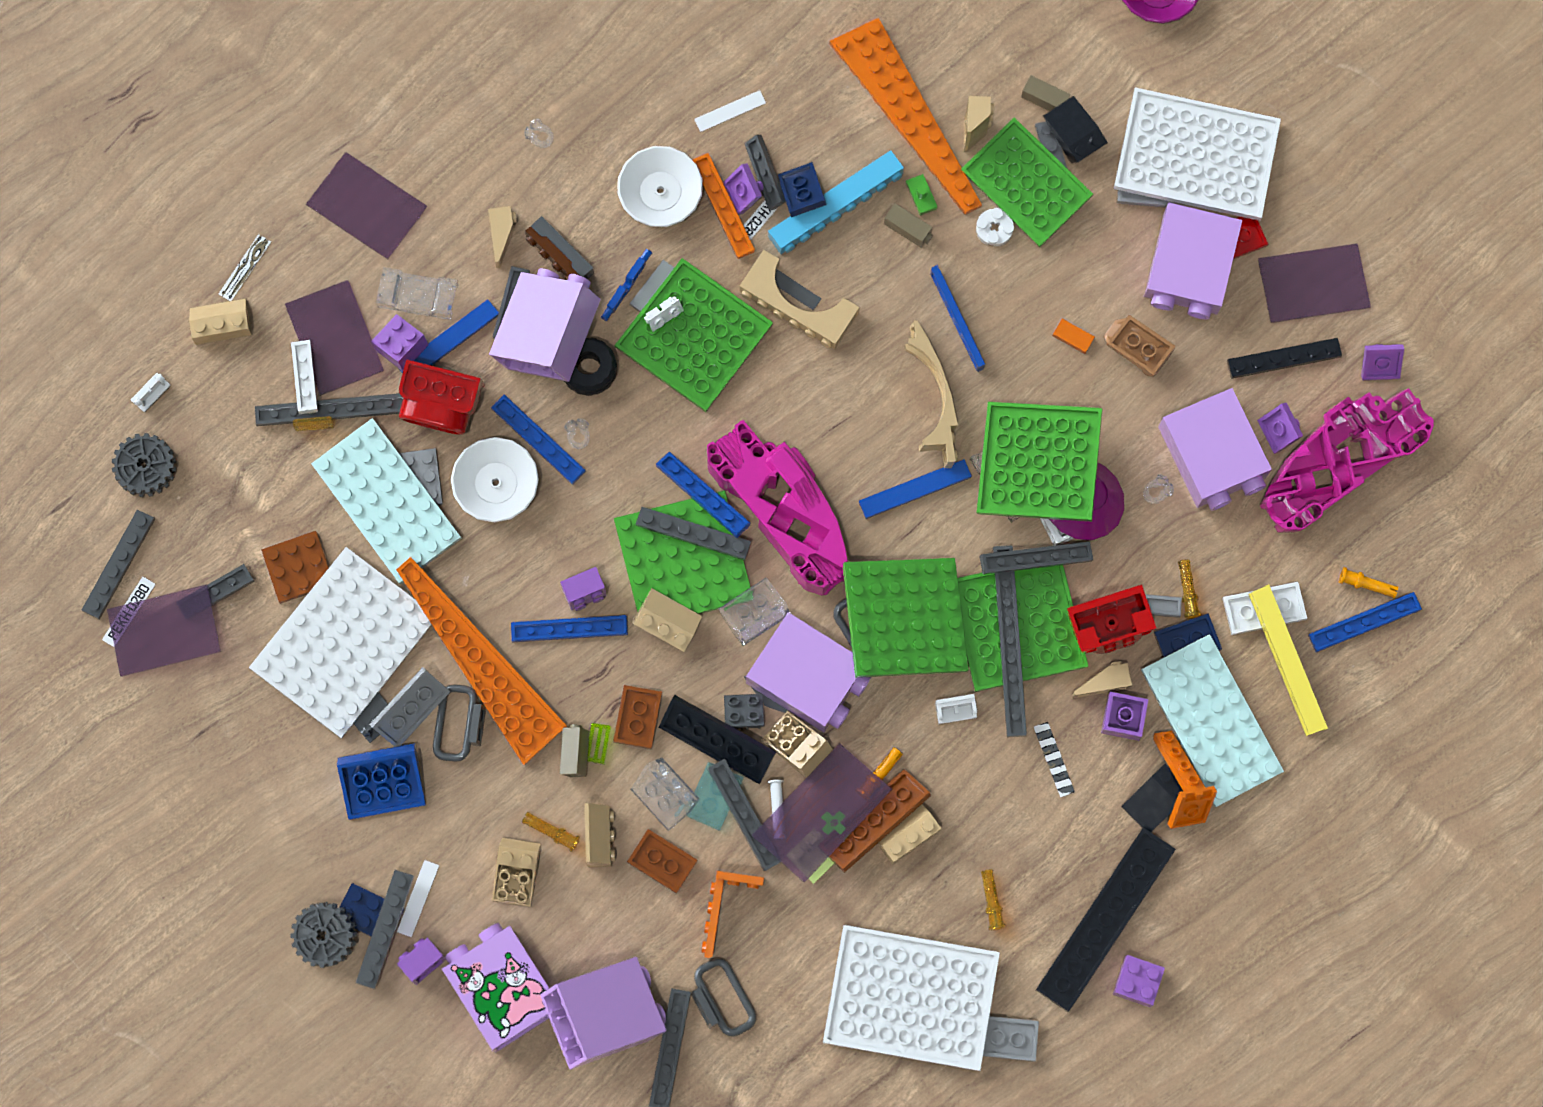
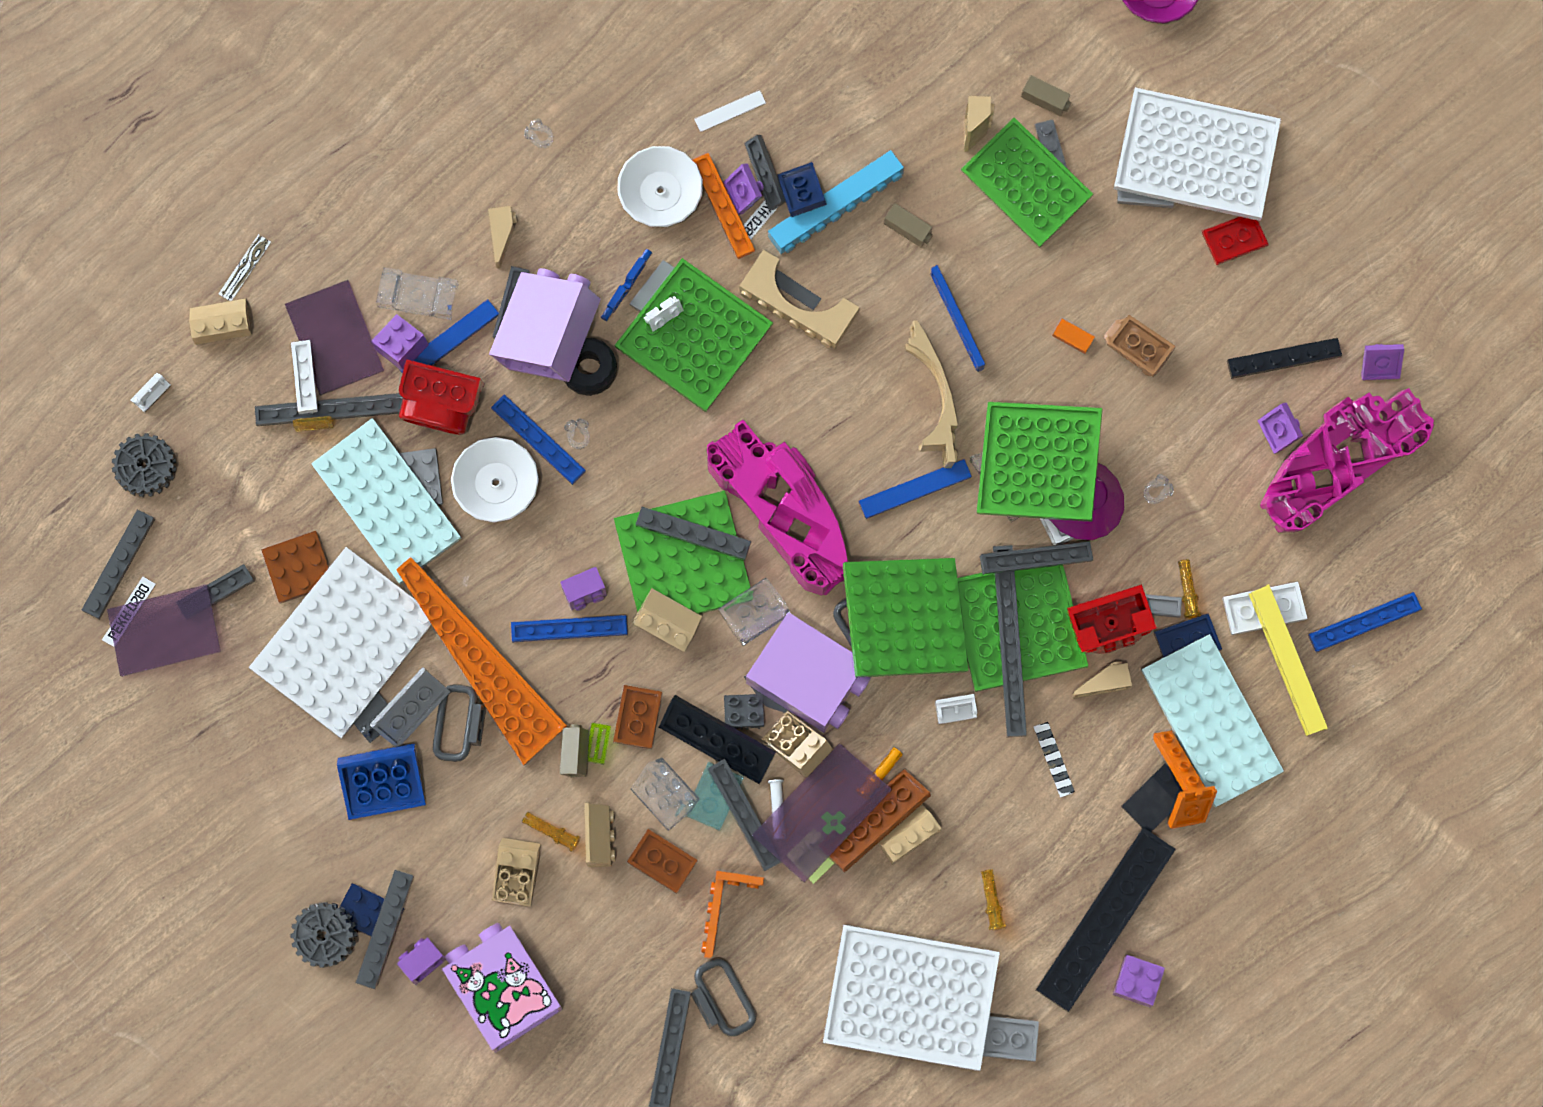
(366, 205): clear purple piece -> none
(417, 898): white sticker -> none
(557, 250): piece -> none
(604, 1012): lavender brick -> none
(703, 494): blue tile -> none
(882, 72): orange wing -> none
(921, 194): bright green tile -> none
(998, 217): white plate -> none
(1074, 130): black slope -> none
(1124, 716): medium lavender brick -> none
(1192, 260): lavender brick -> none
(1215, 450): lavender brick -> none
(1314, 283): clear purple piece -> none
(1359, 580): light orange pin -> none

